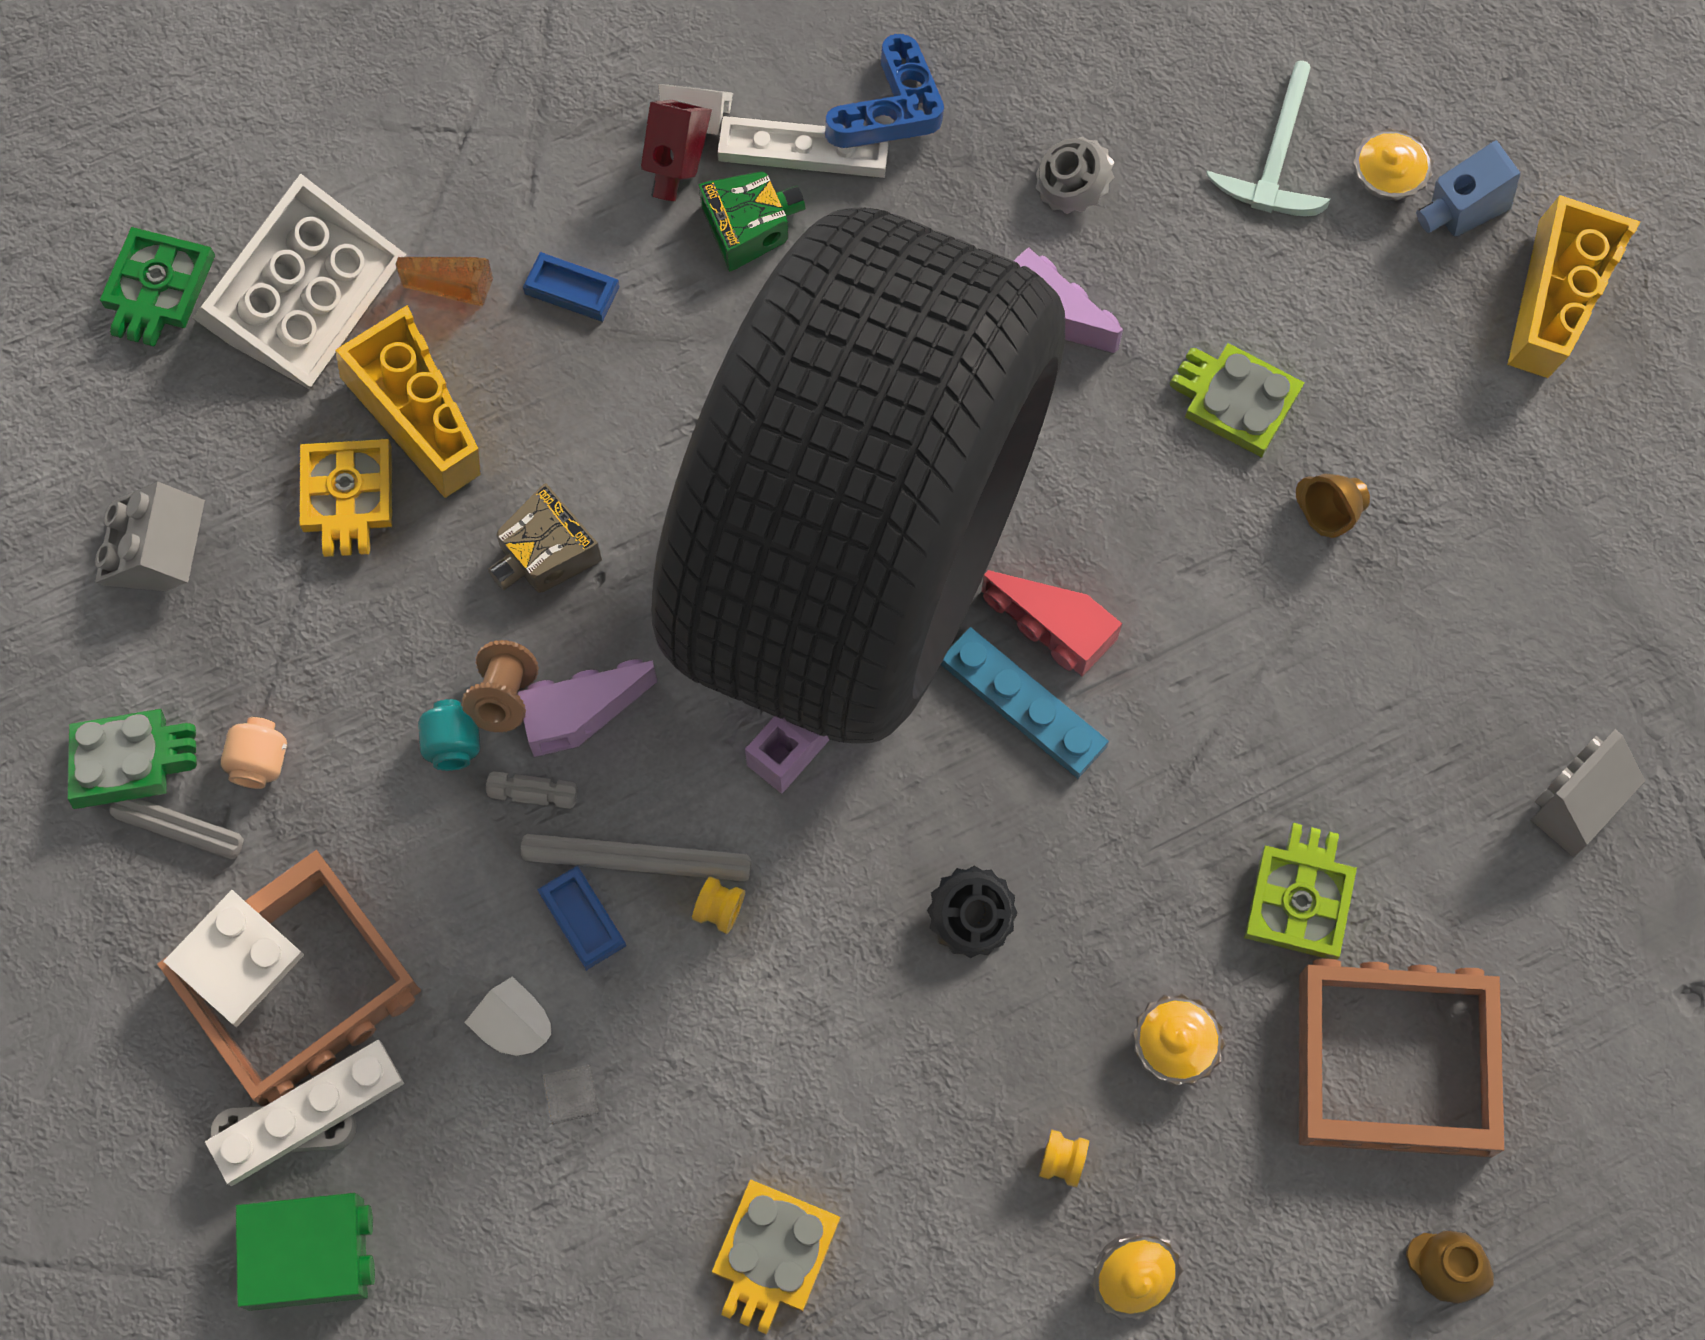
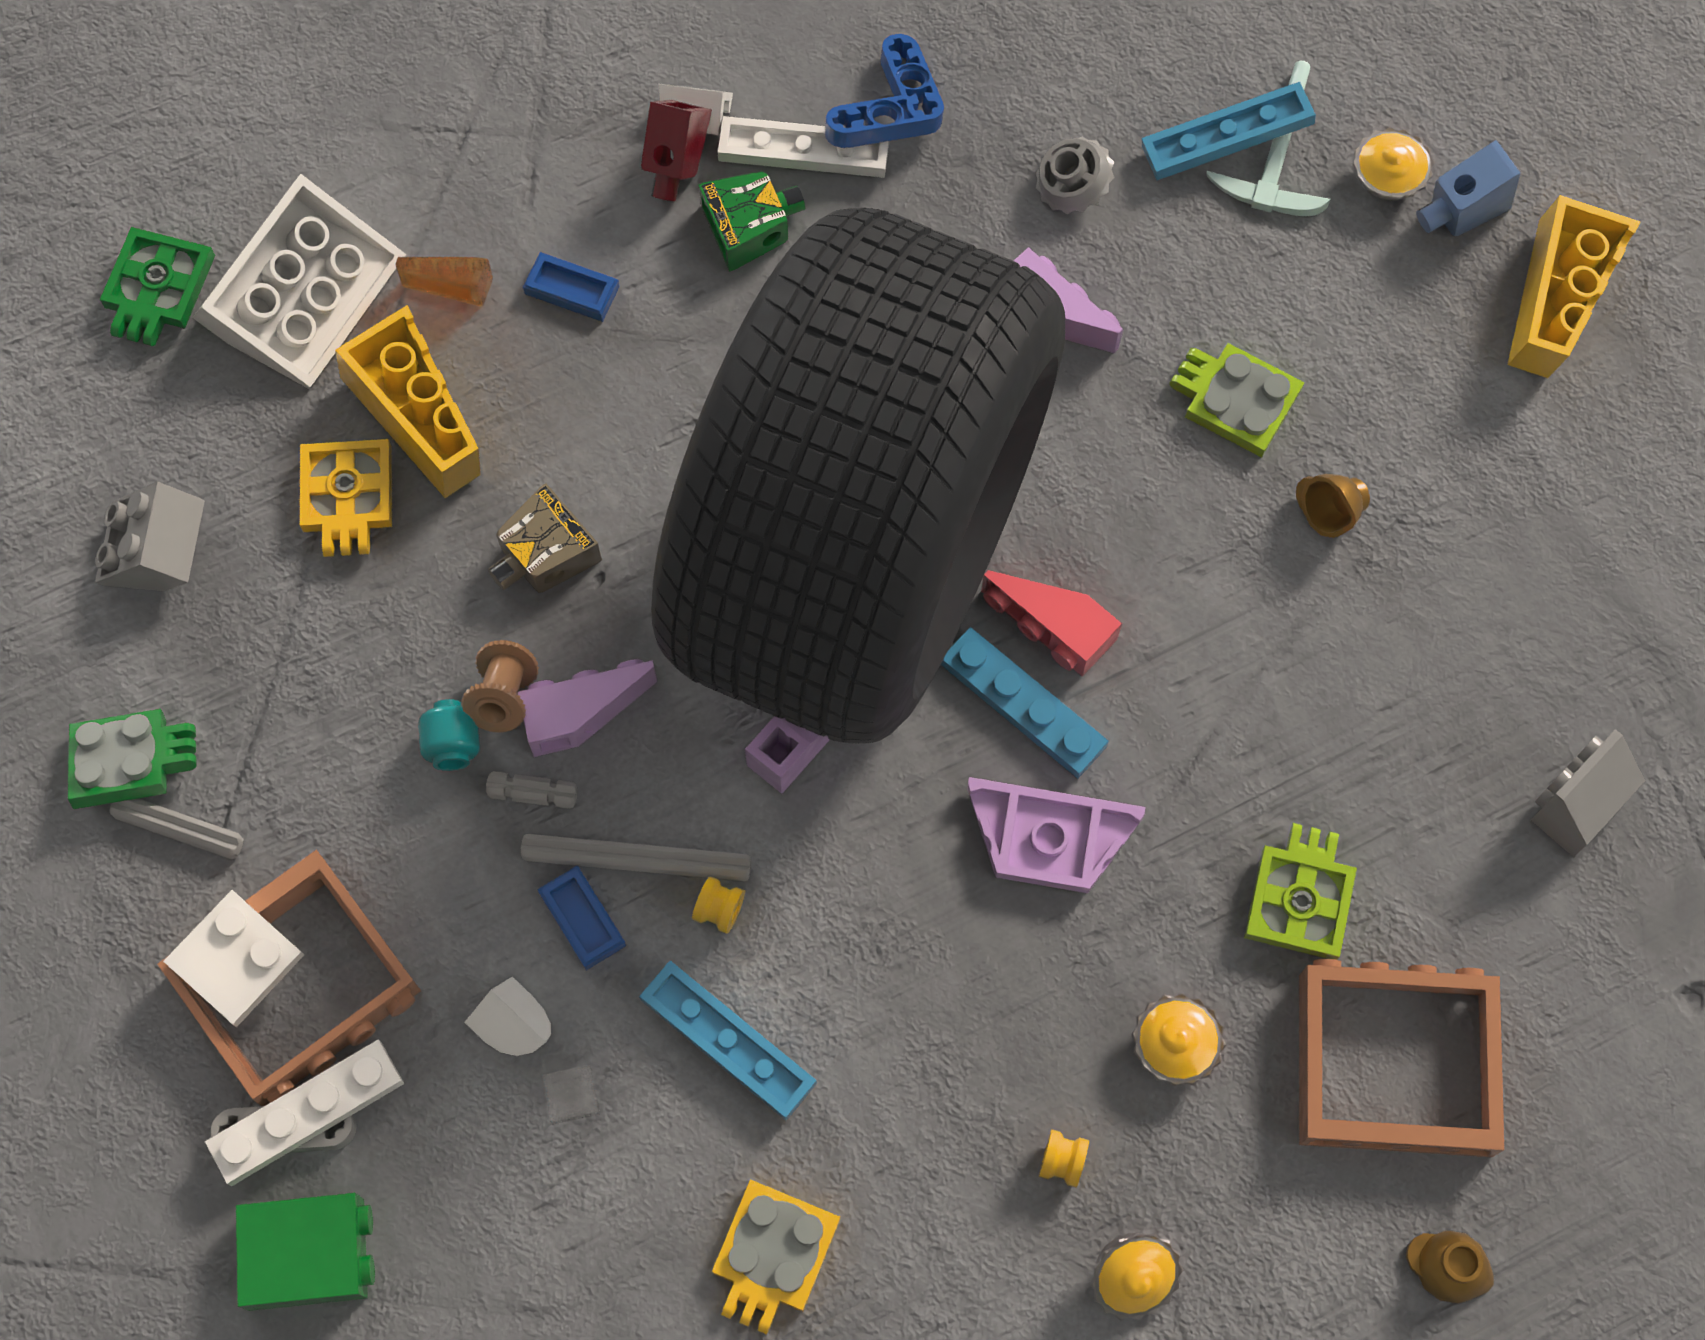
(253, 753): light nougat head -> none
(728, 1040): none -> dark azure plate
(972, 911): black piece -> none
(1050, 834): none -> lavender wing
(1228, 130): none -> dark azure plate

